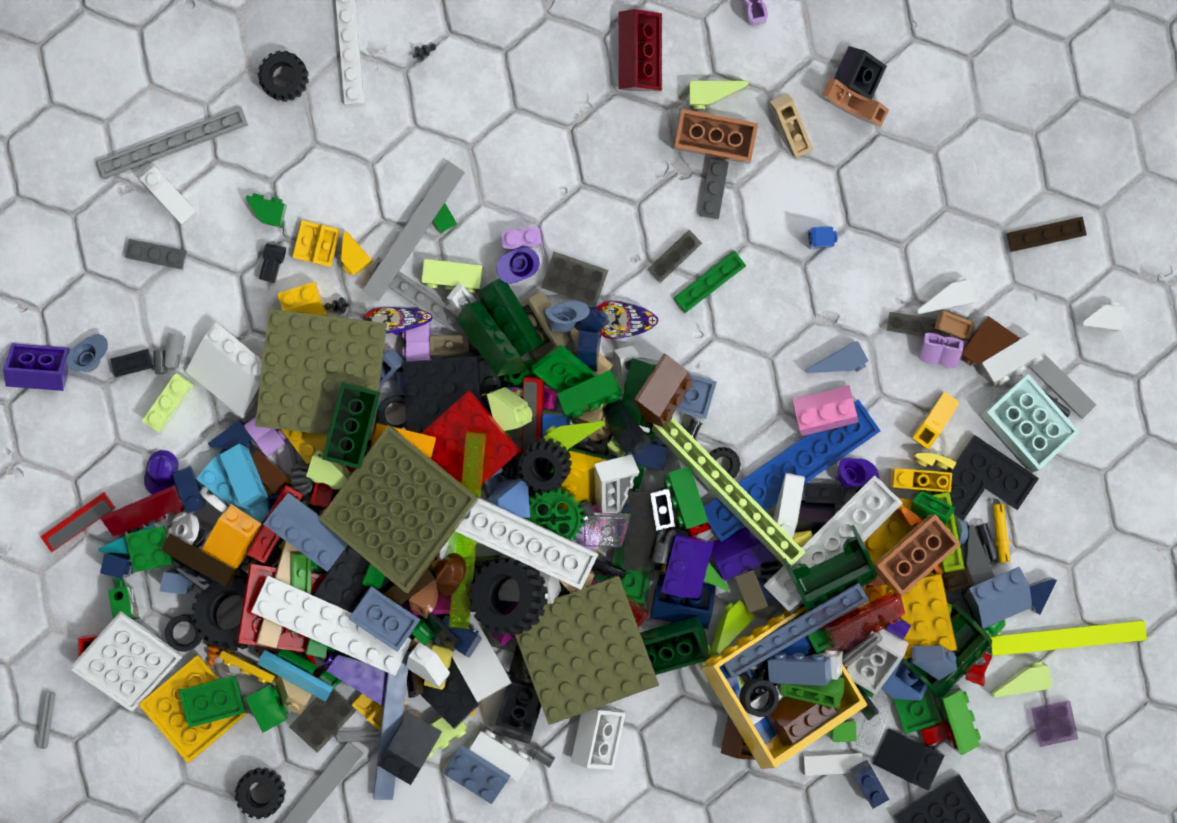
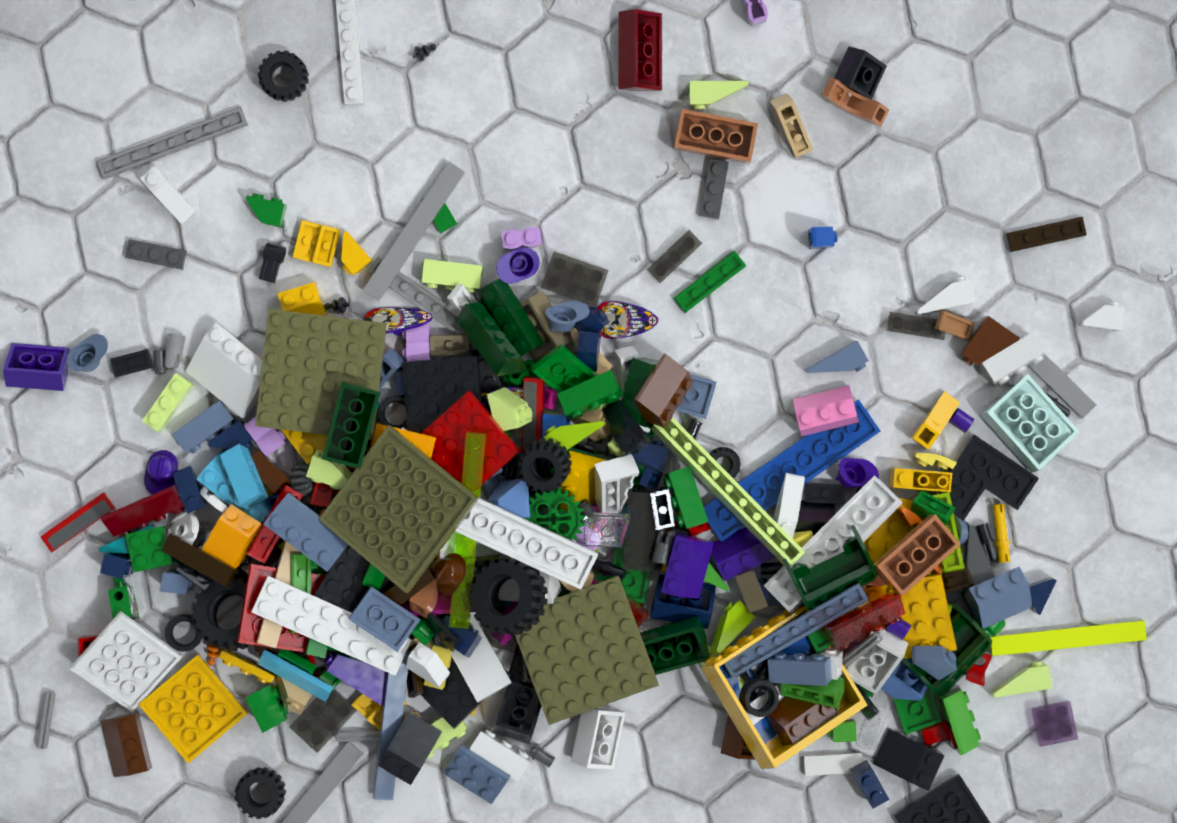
(126, 744): none -> reddish brown slope
(204, 427): none -> sand blue brick
(212, 701): green plate -> none
(651, 478): none -> dark blue plate
(941, 350): lavender brick -> none
(961, 420): none -> dark purple beam

